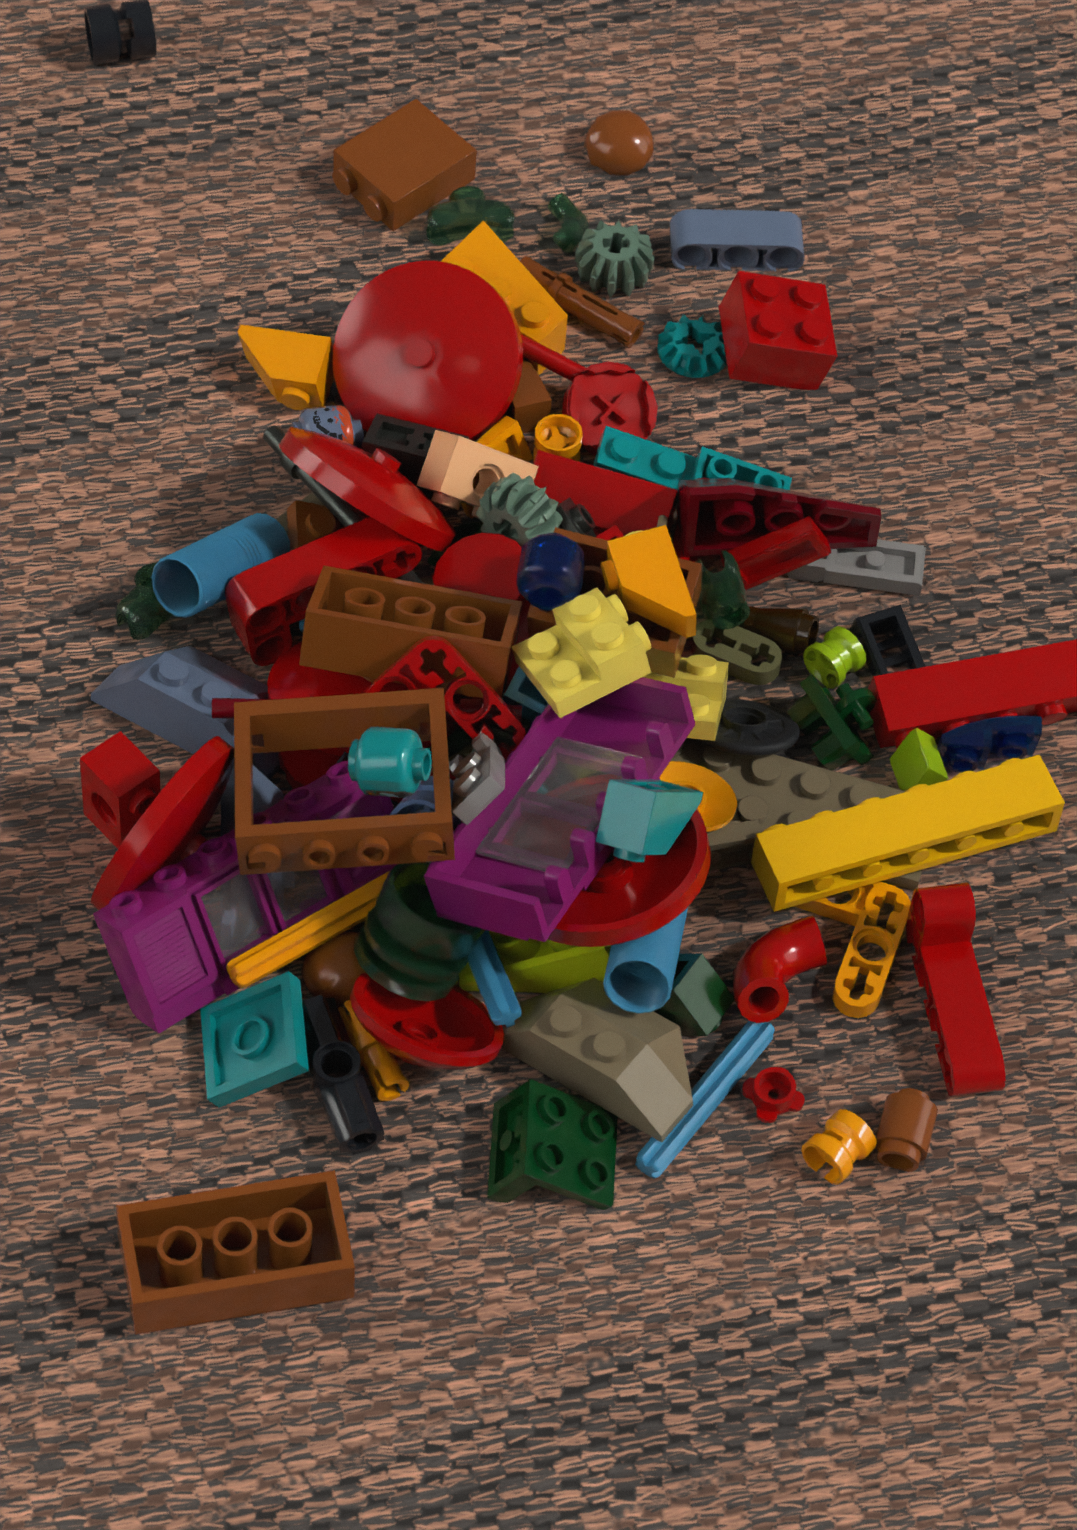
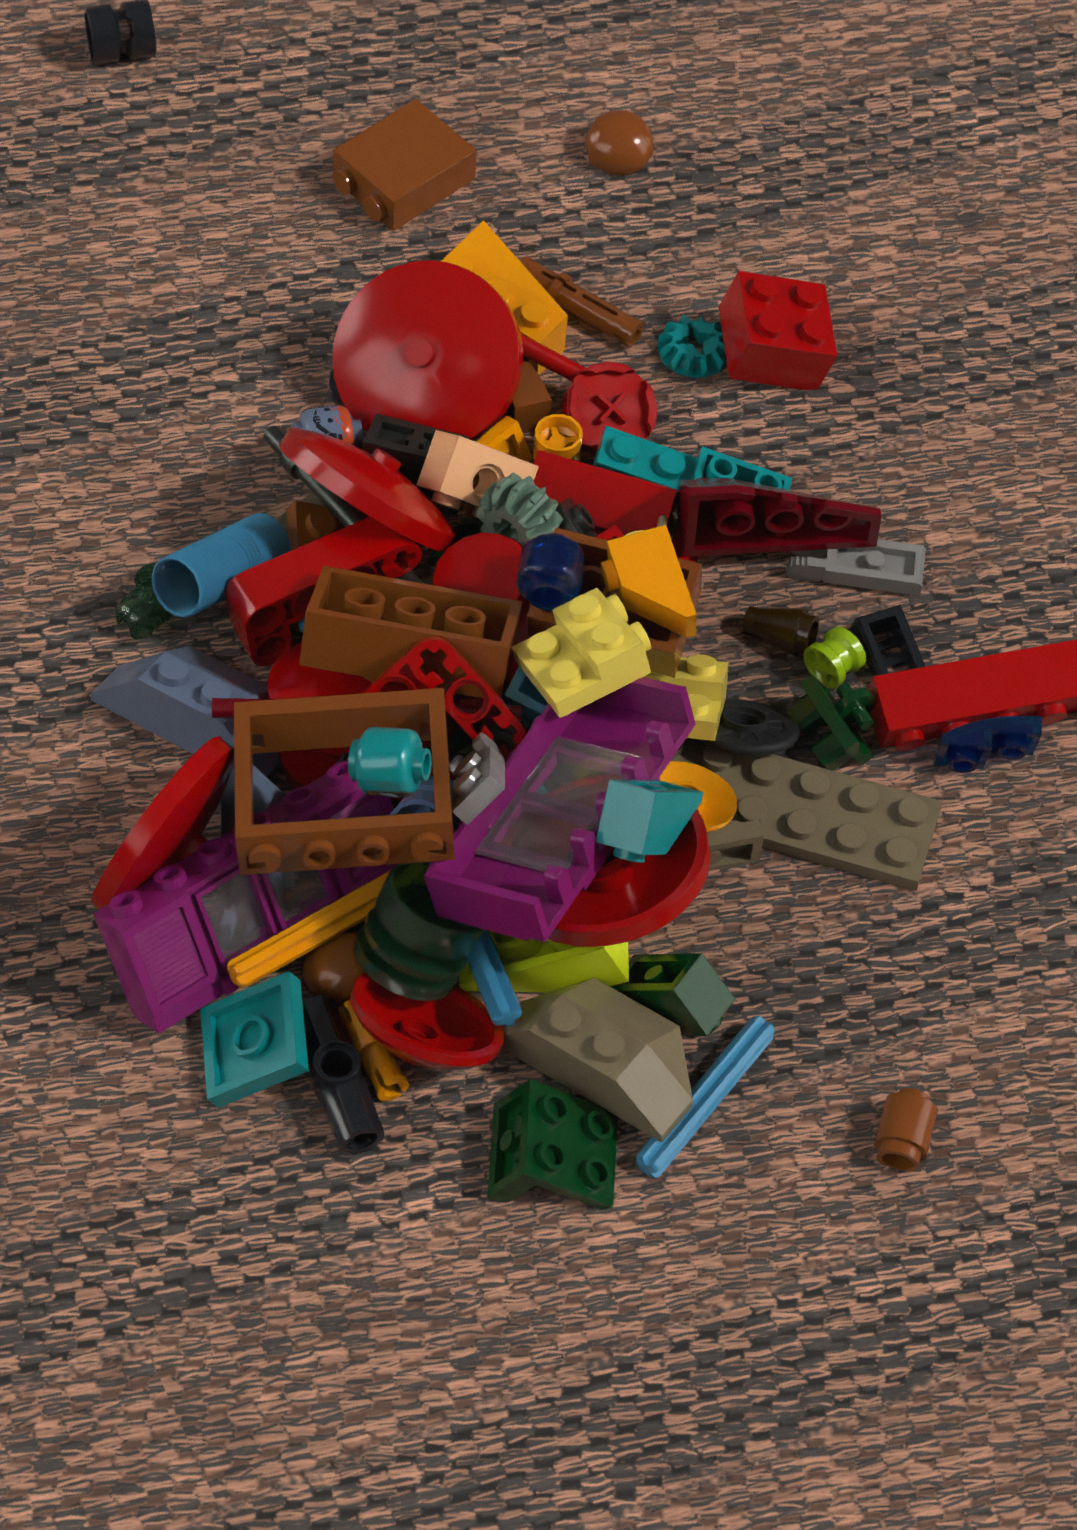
(117, 786): red brick -> none
(235, 1252): dark orange brick -> none
(290, 364): light orange slope -> none
(464, 212): clear green piece -> none
(571, 220): clear green arm -> none
(614, 258): sand green gear -> none
(643, 969): dark azure piece -> none
(724, 594): clear green piece -> none
(736, 240): sand blue beam -> none
(739, 649): olive beam -> none
(771, 963): red cylinder -> none
(773, 1080): red plate -> none
(780, 552): red tile -> none
(840, 1145): light orange wheel -> none
(863, 913): light orange beam -> none
(906, 832): yellow brick -> none
(917, 761): lime slope -> none
(957, 1007): red beam -> none

